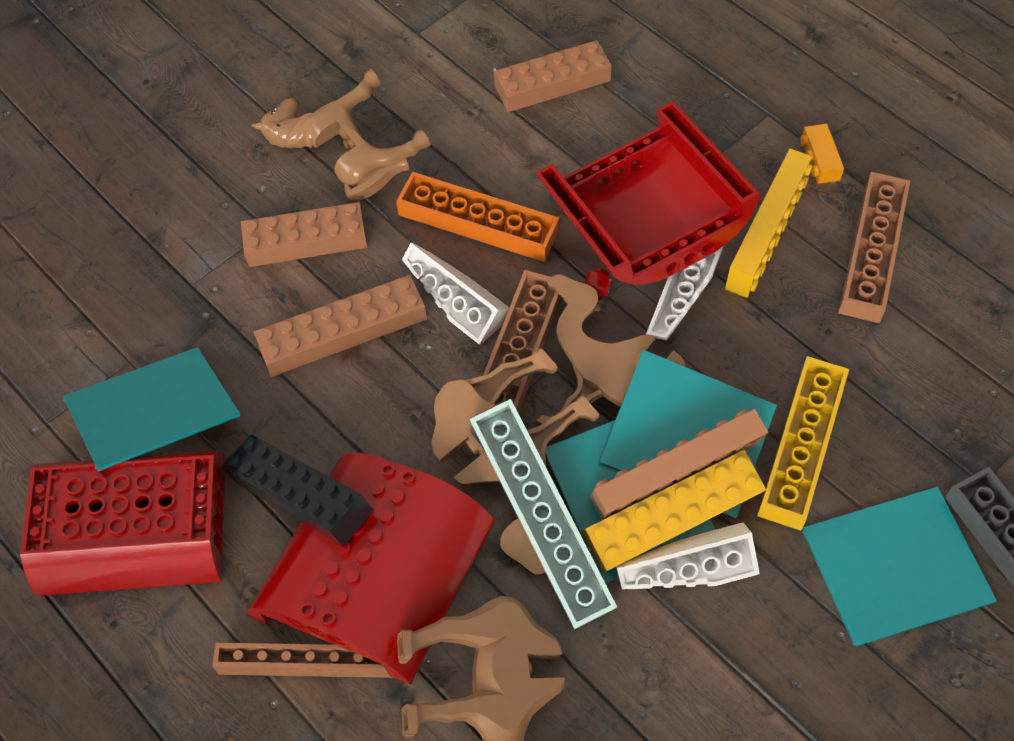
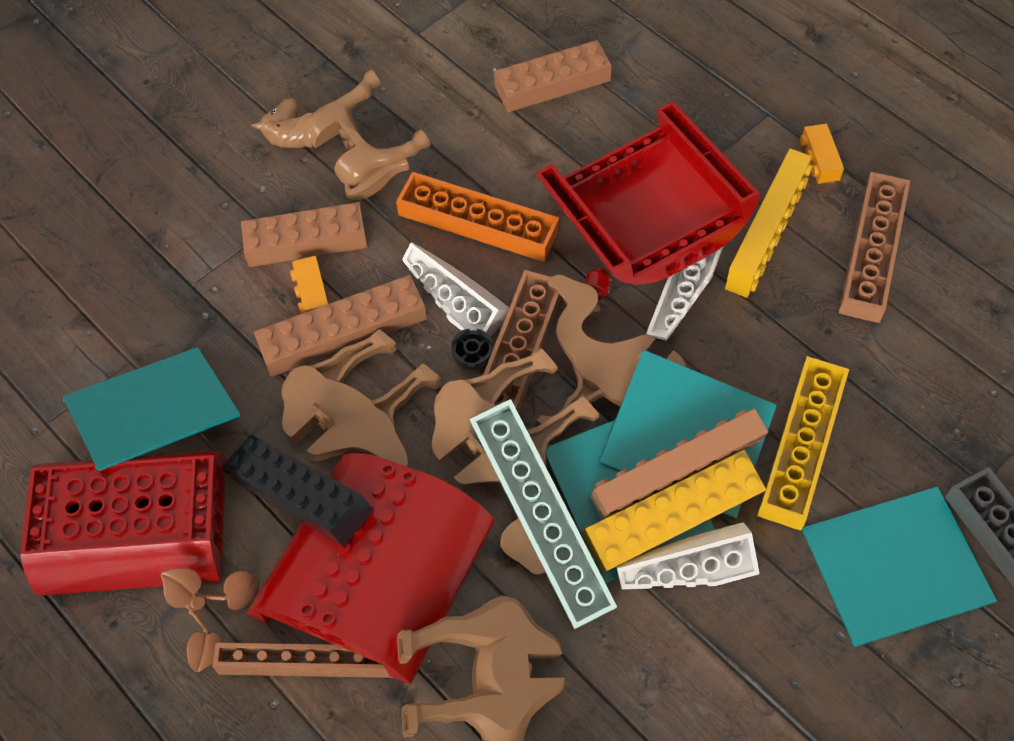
(181, 590): none -> nougat plant
(309, 283): none -> light orange brick
(348, 418): none -> medium nougat animal
(472, 349): none -> black cylinder

